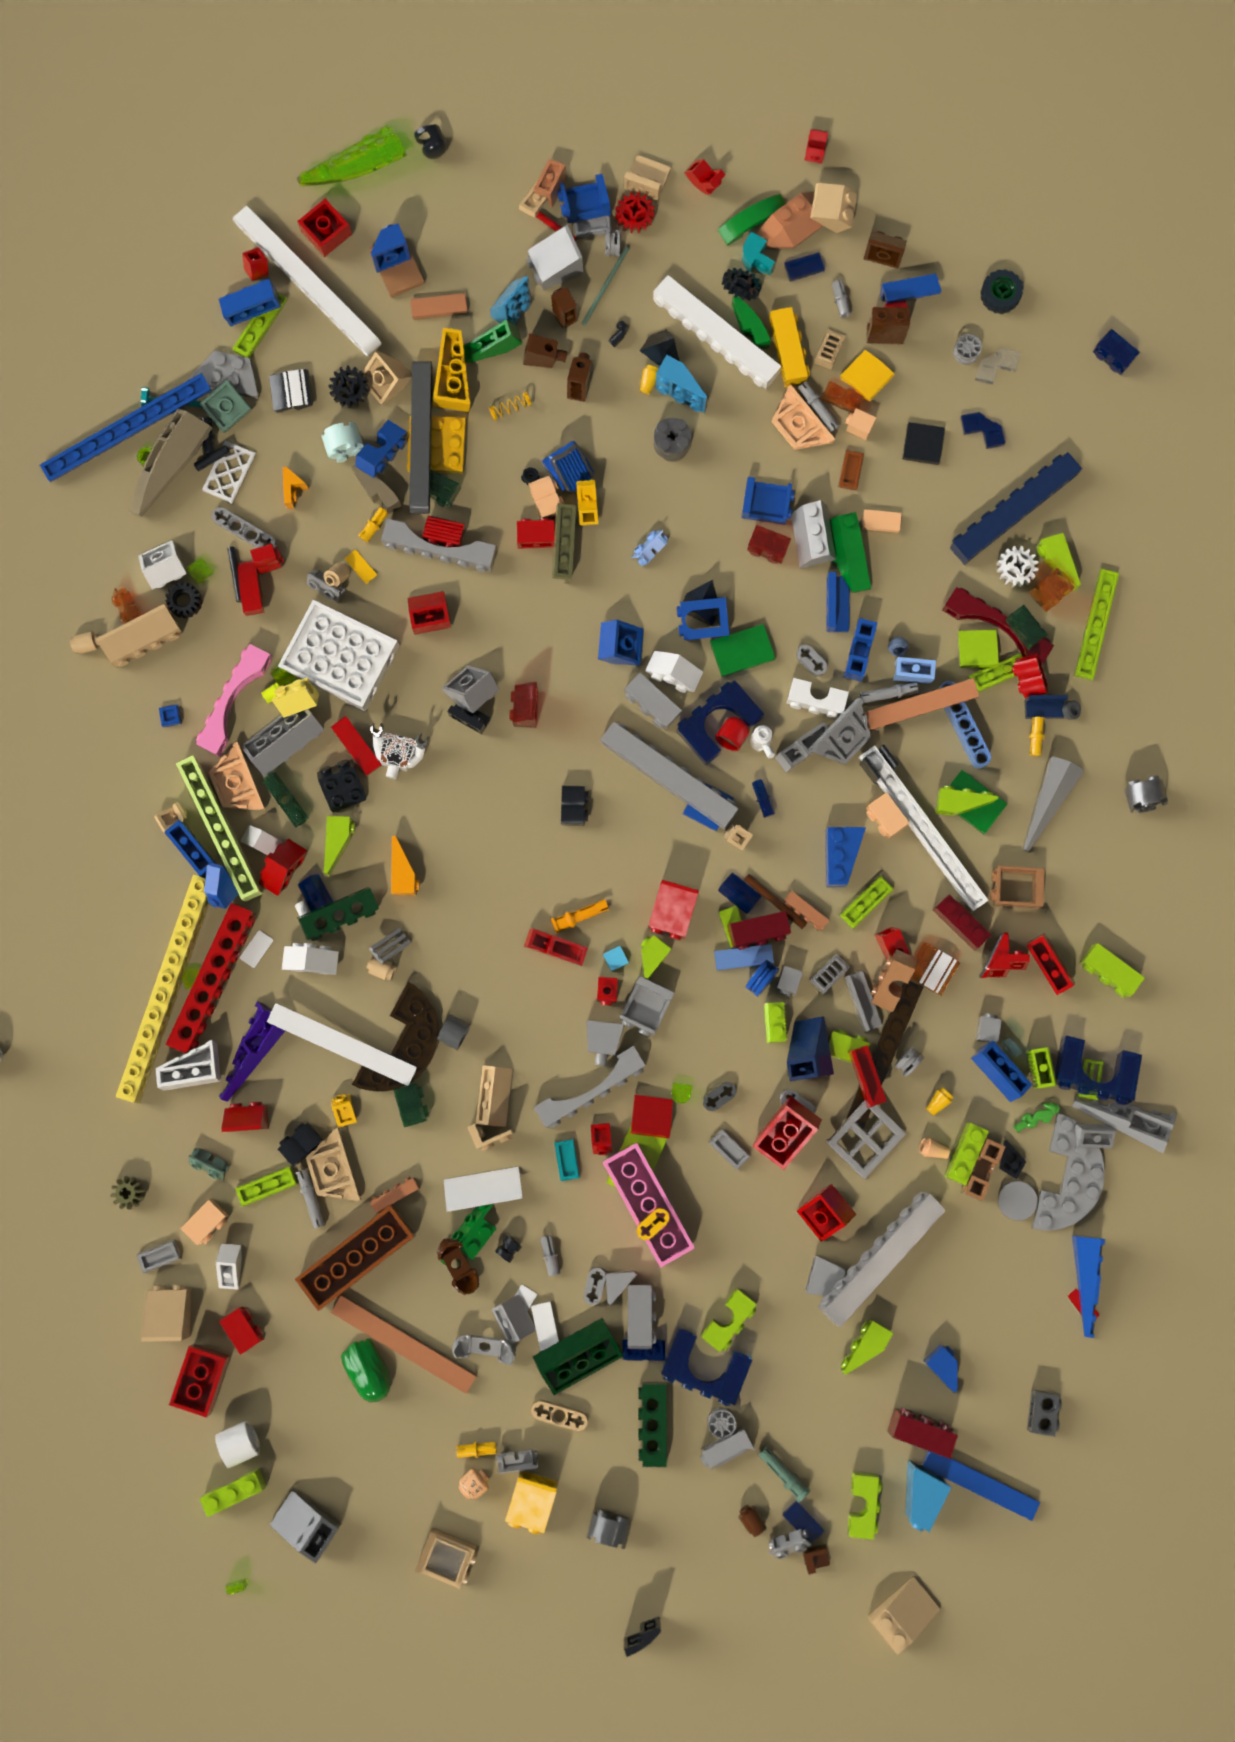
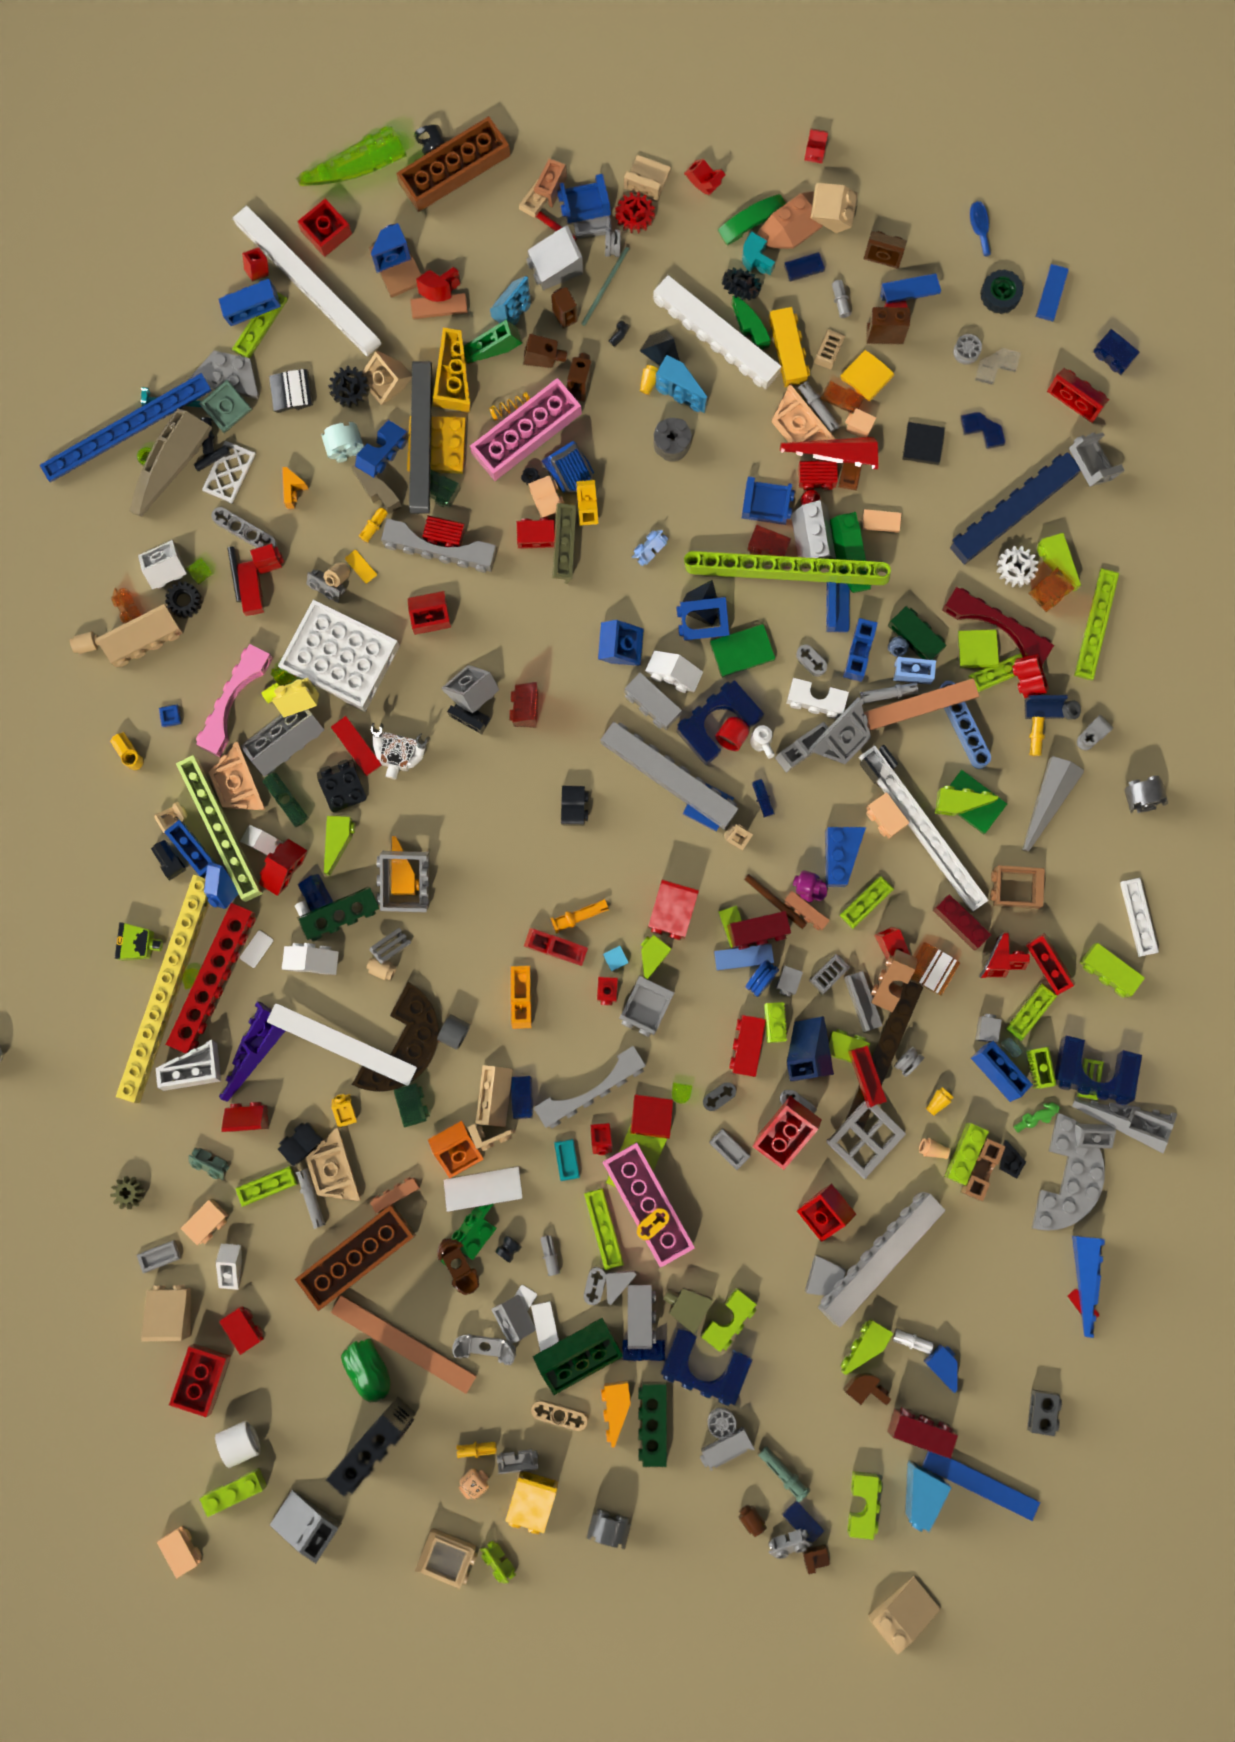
(126, 751): none -> yellow piece
(135, 943): none -> lime torso
(170, 864): none -> black piece
(180, 1551): none -> light nougat brick
(236, 1586): clear neon green tile -> none
(356, 1467): none -> black brick
(383, 882): none -> light grey window
(437, 287): none -> red brick
(453, 164): none -> dark orange brick
(455, 1149): none -> orange slope
(501, 1569): none -> lime hinge
(521, 997): none -> light orange slope
(522, 1097): none -> clear blue slope
(526, 429): none -> bright pink brick
(603, 1039): light grey torso -> none
(604, 1229): none -> lime tile
(618, 1402): none -> light orange slope
(648, 1632): black slope -> none
(688, 1307): none -> olive torso
(739, 893): clear blue slope -> none
(747, 1046): none -> red brick
(794, 573): none -> lime beam
(810, 496): none -> red piece
(810, 886): none -> magenta head
(817, 475): none -> red brick
(848, 450): none -> red wedge
(864, 1384): none -> reddish brown brick
(913, 1341): none -> white axle
(917, 633): none -> dark green brick
(980, 225): none -> blue piece
(1017, 1200): light grey tile -> none
(1026, 627): clear green brick -> none
(1031, 1012): none -> lime tile
(1052, 292): none -> blue tile
(1078, 394): none -> red slope
(1093, 461): none -> light grey panel
(1096, 730): none -> light grey piece
(1139, 917): none -> white tile

